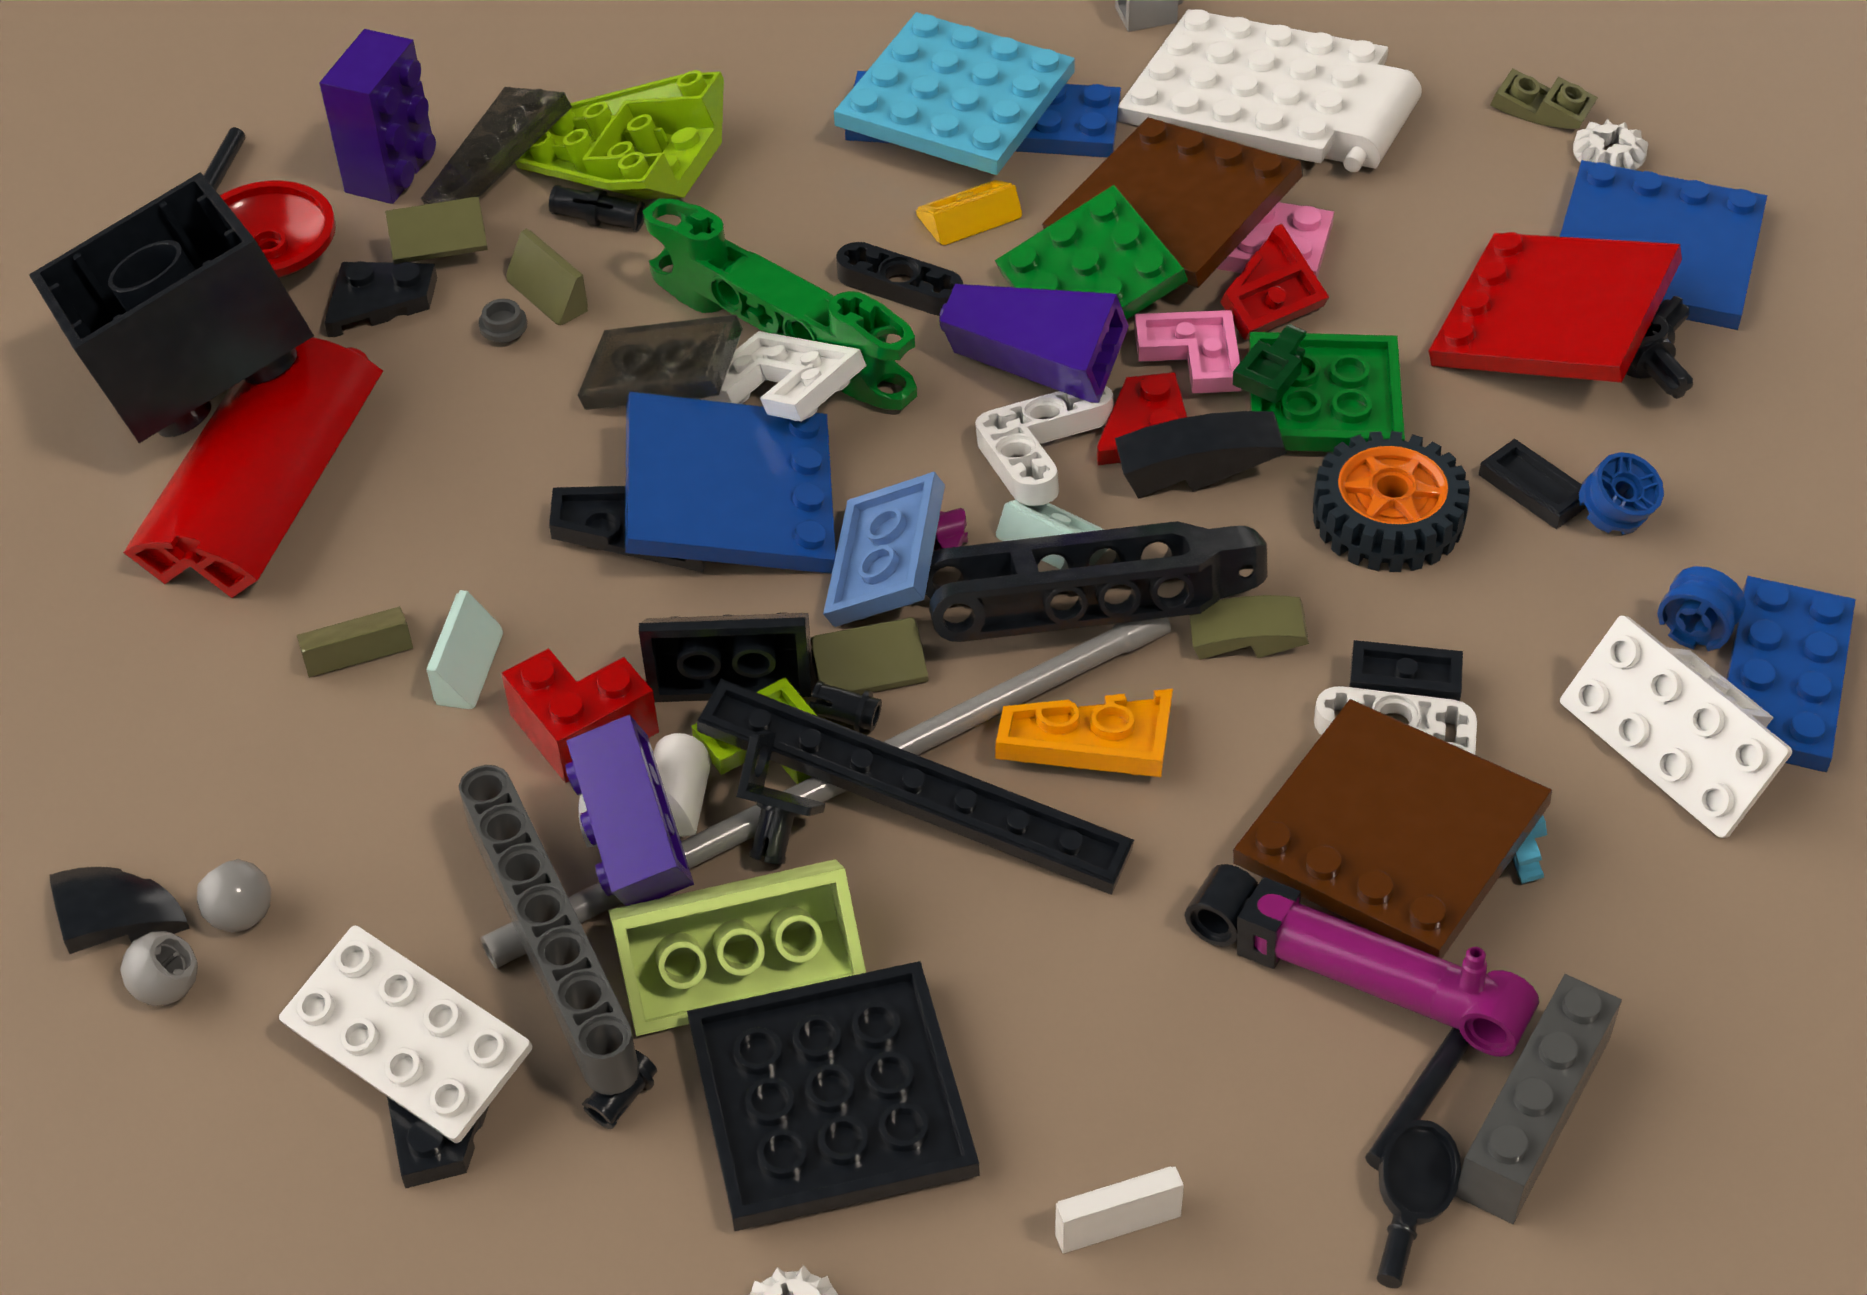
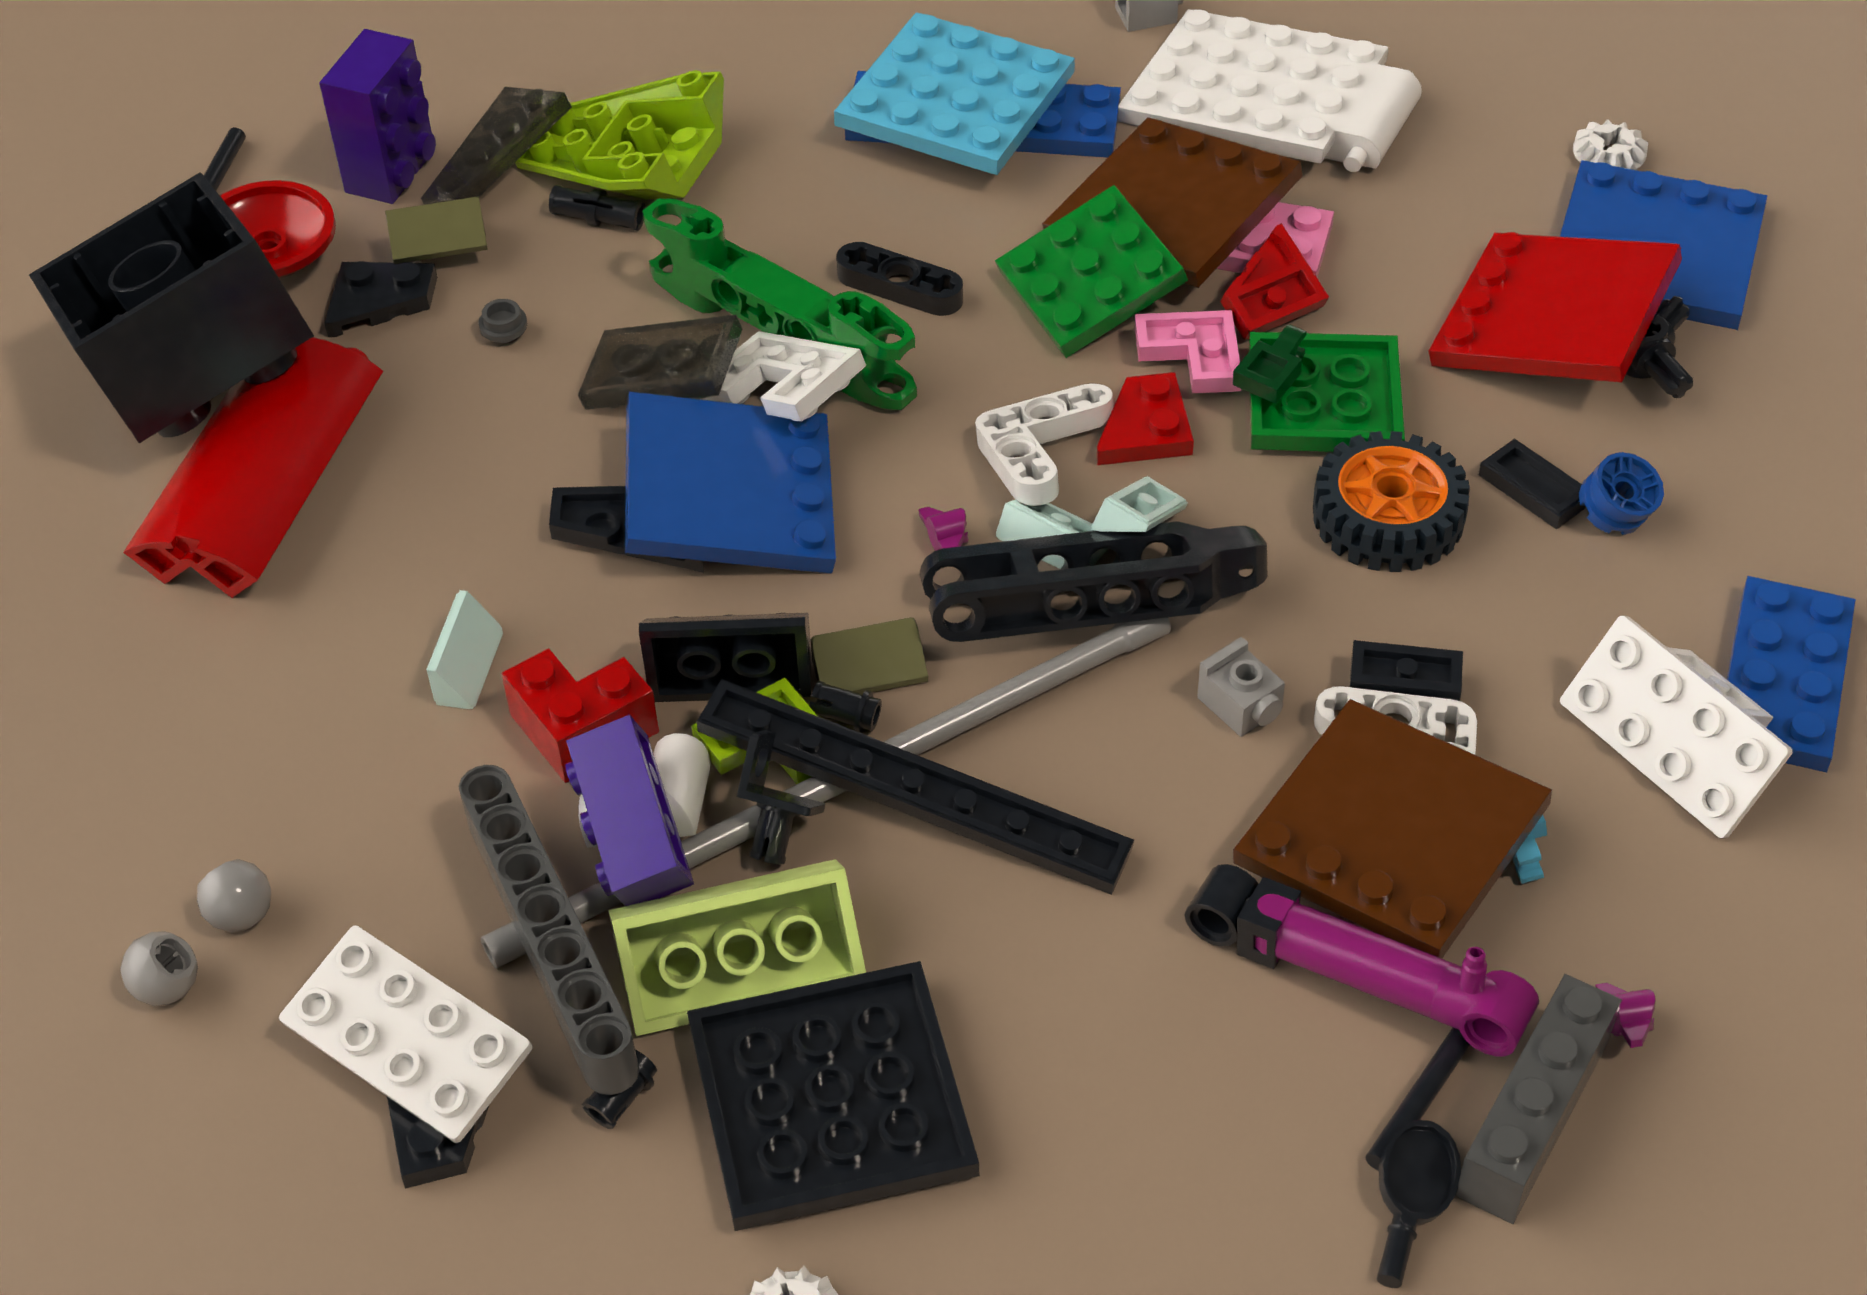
(109, 904): black brick -> none
(355, 641): olive slope -> none
(547, 279): olive slope -> none
(885, 550): medium blue plate -> none
(971, 211): yellow slope -> none
(1038, 334): dark purple slope -> none
(1100, 737): light orange wing -> none
(1118, 1209): white tile -> none
(1138, 507): none -> light aqua slope
(1198, 449): black slope -> none
(1240, 688): none -> light grey brick
(1263, 622): olive slope -> none
(1560, 106): olive slope -> none
(1634, 1014): none -> magenta piece
(1702, 608): blue wheel -> none

